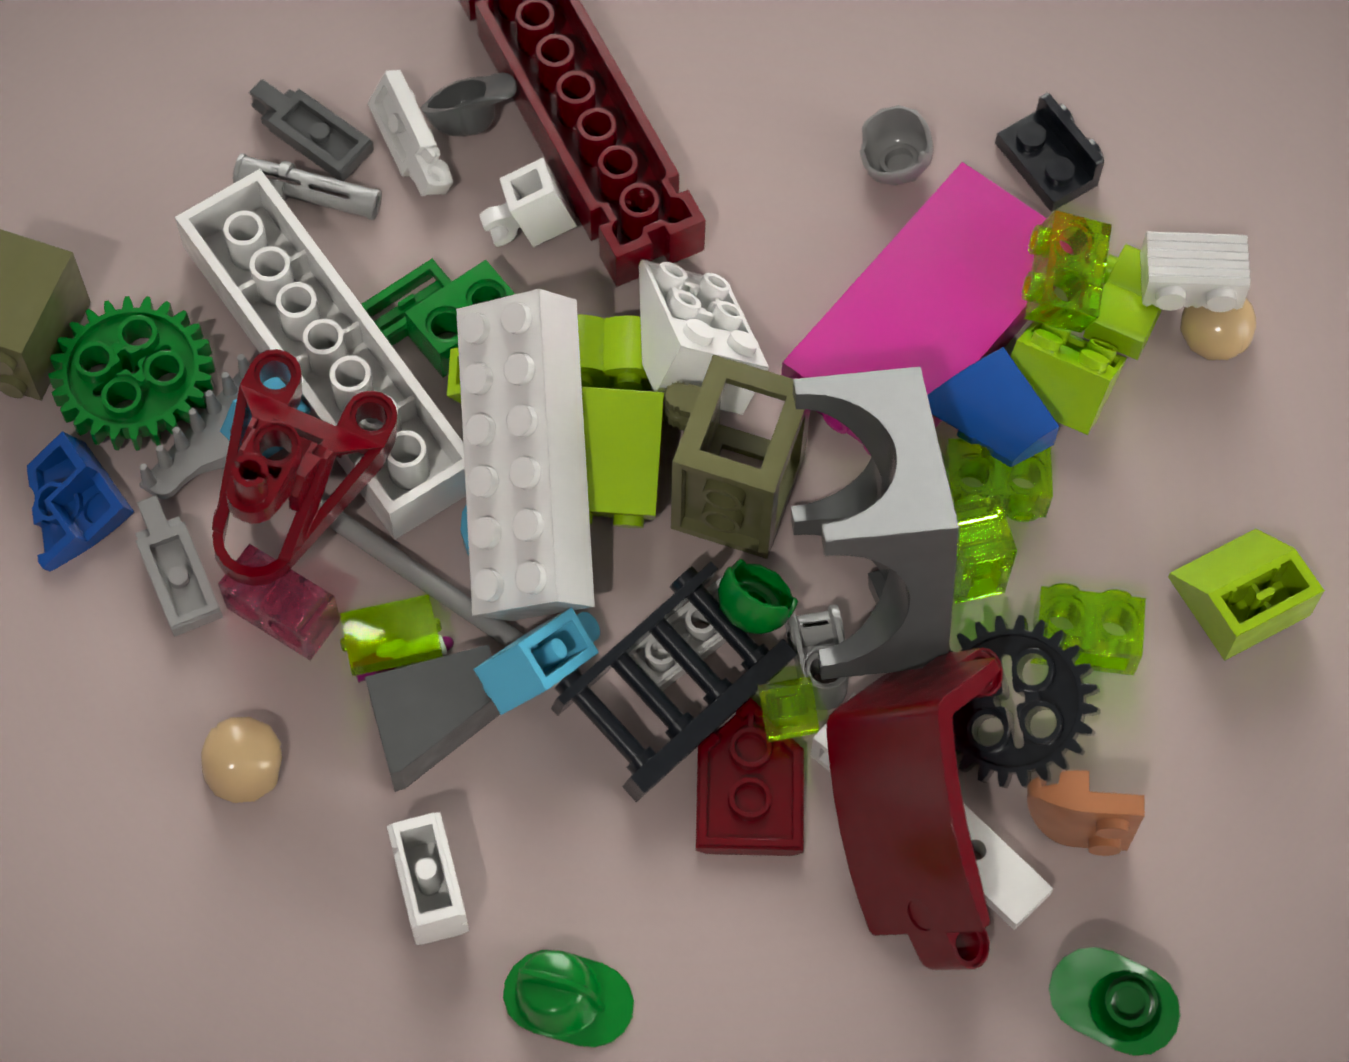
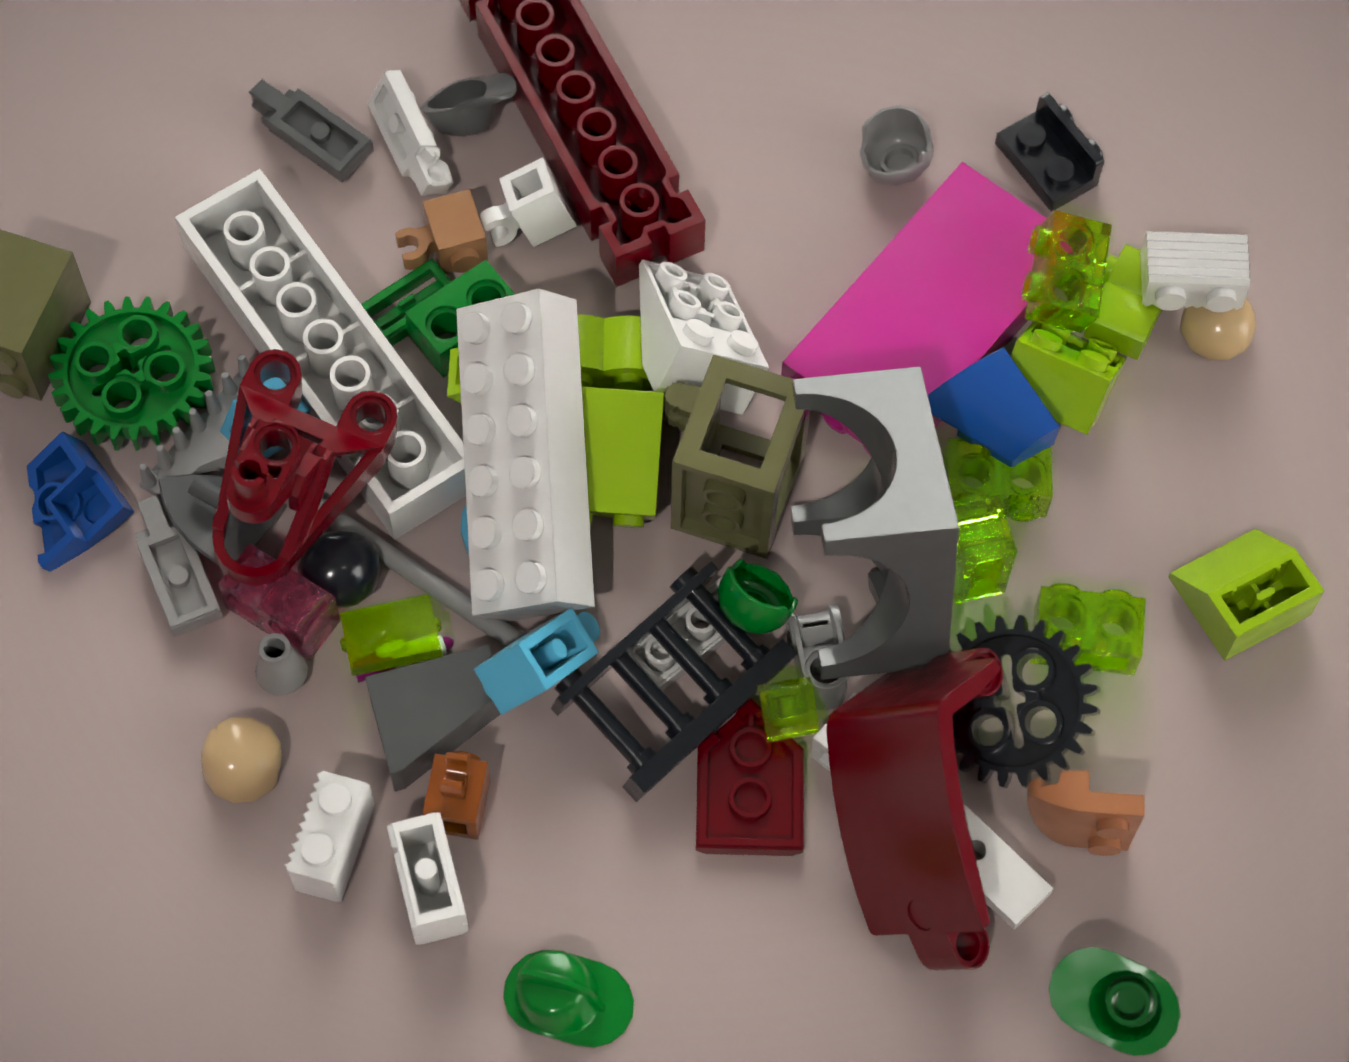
(191, 507): none -> dark grey shield
(279, 665): none -> light grey cone
(330, 836): none -> white brick
(342, 566): none -> black hair
(362, 200): light grey pin -> none
(449, 231): none -> medium nougat brick
(459, 792): none -> dark orange brick

